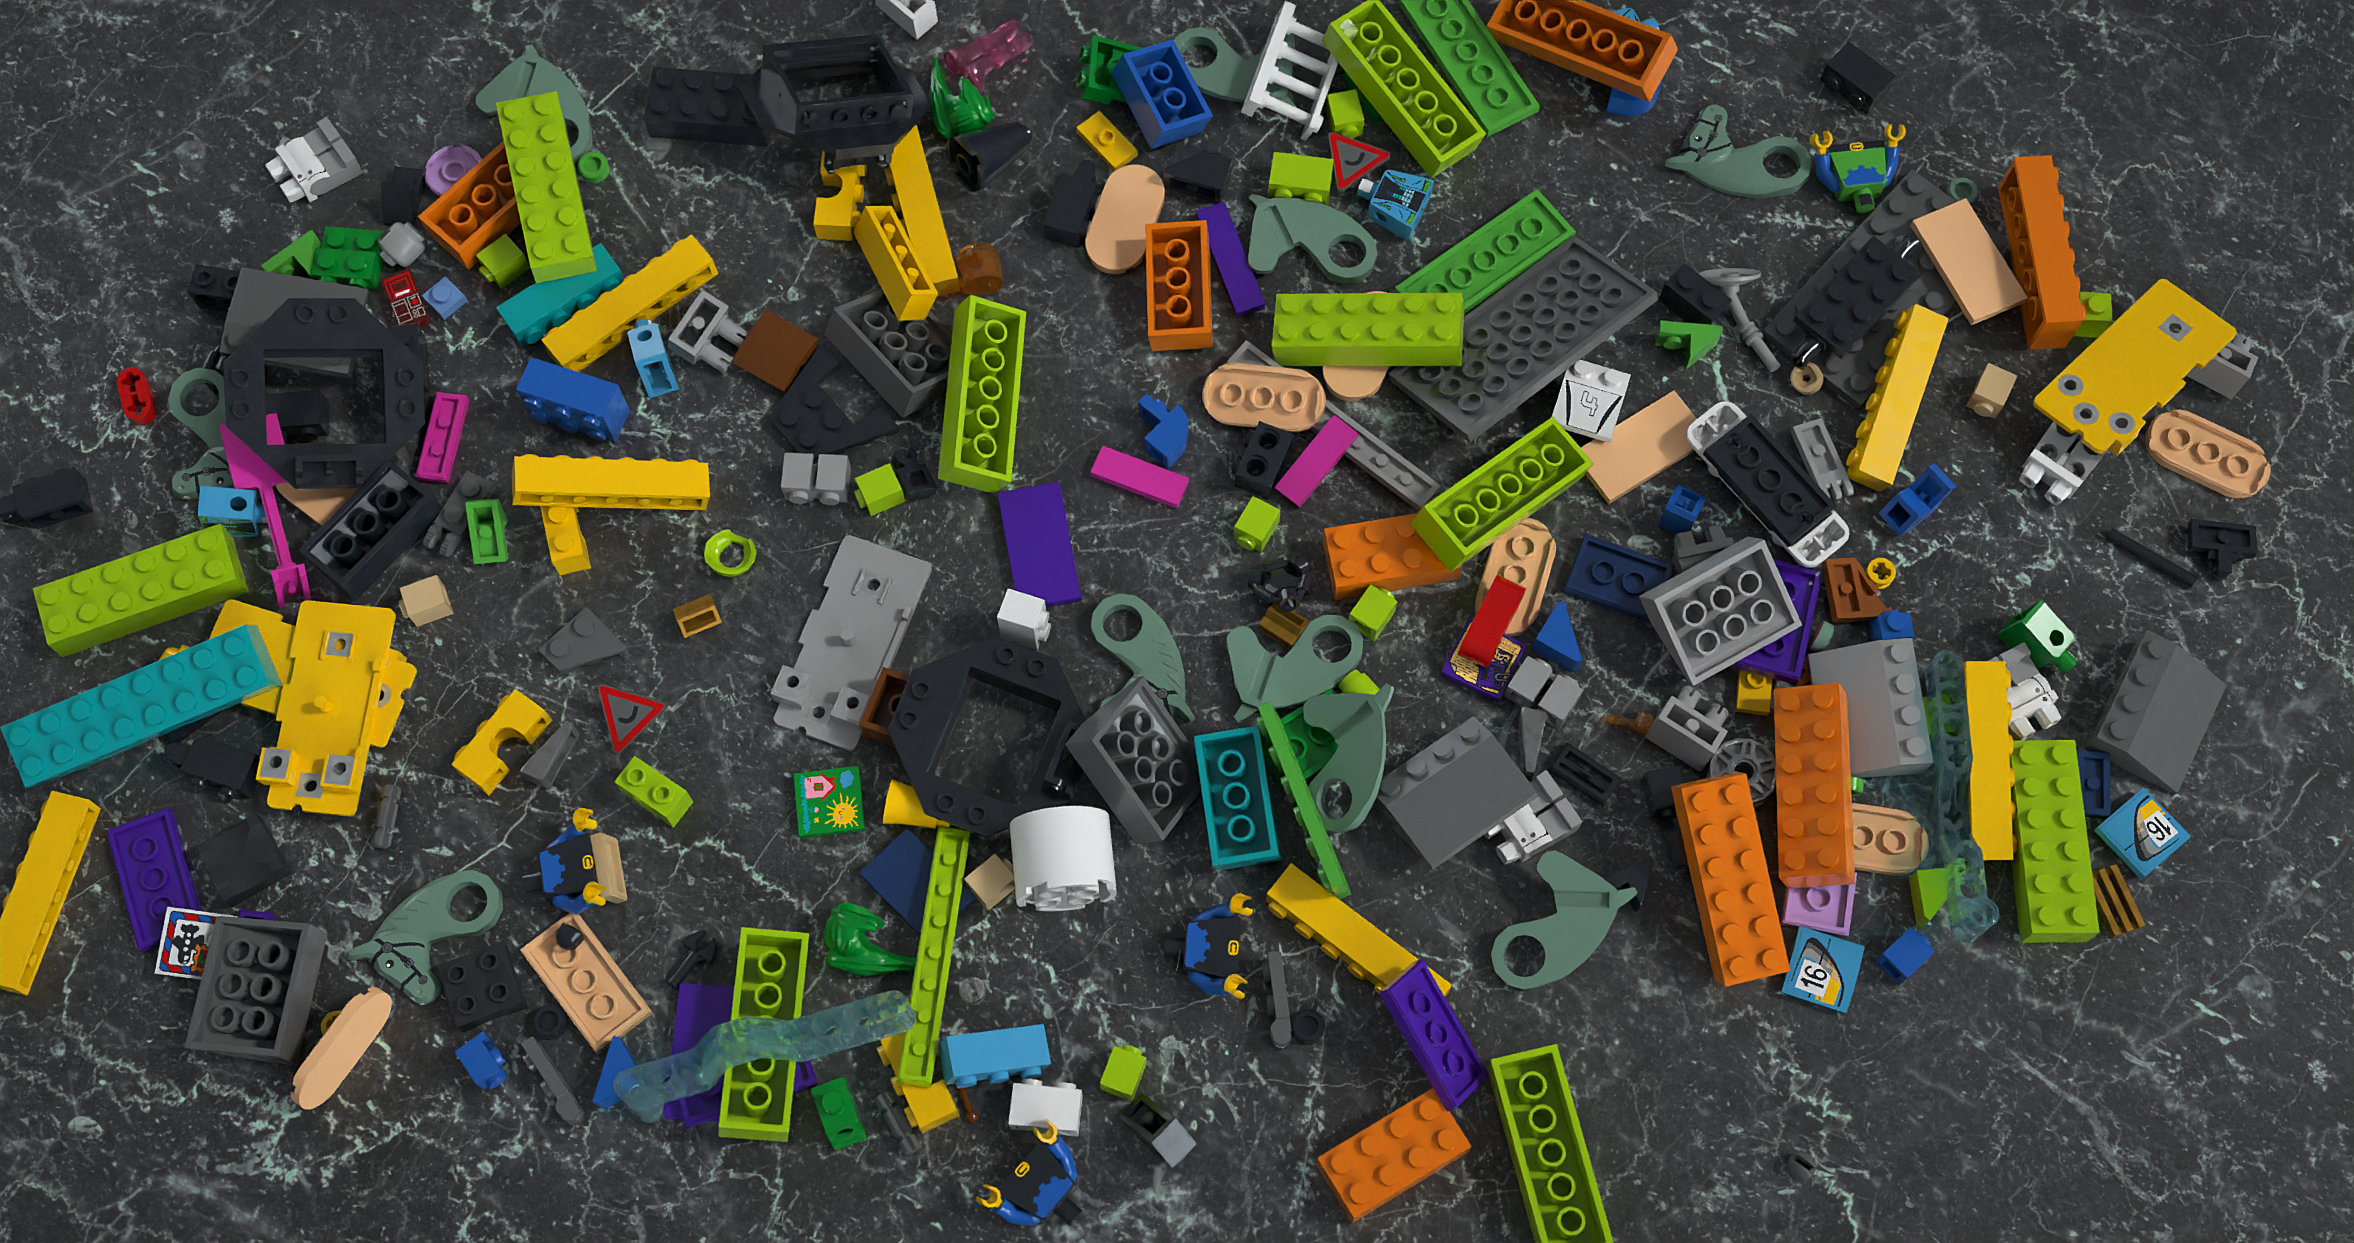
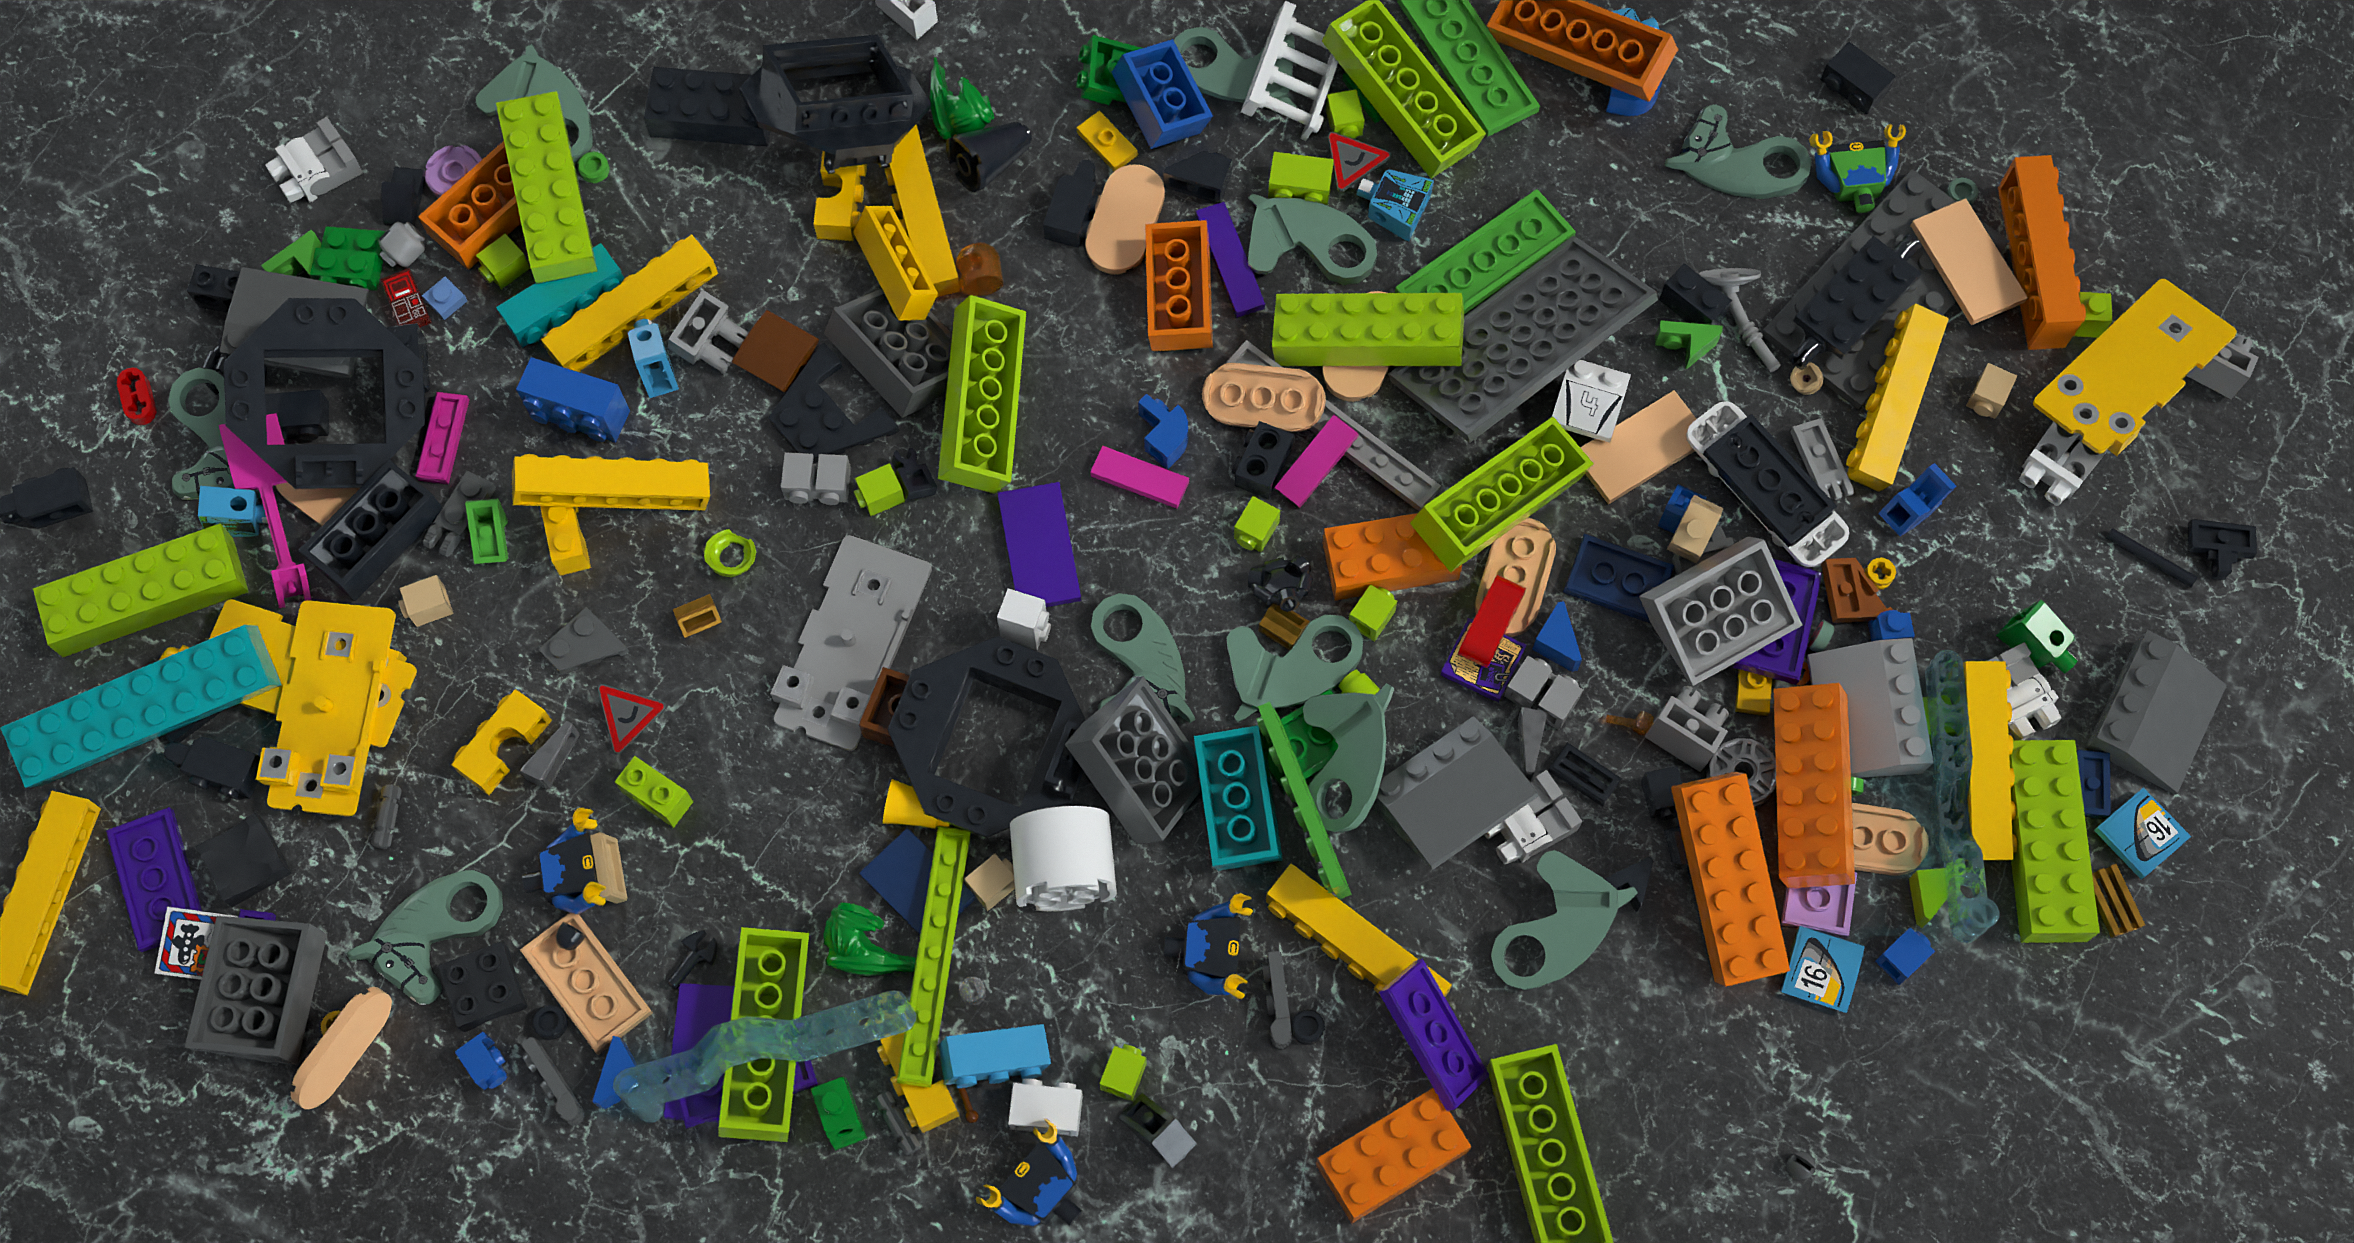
(829, 802): green tile -> none
(995, 49): clear pink piece -> none
(1695, 529): none -> tan torso
(2207, 453): light nougat tile -> none

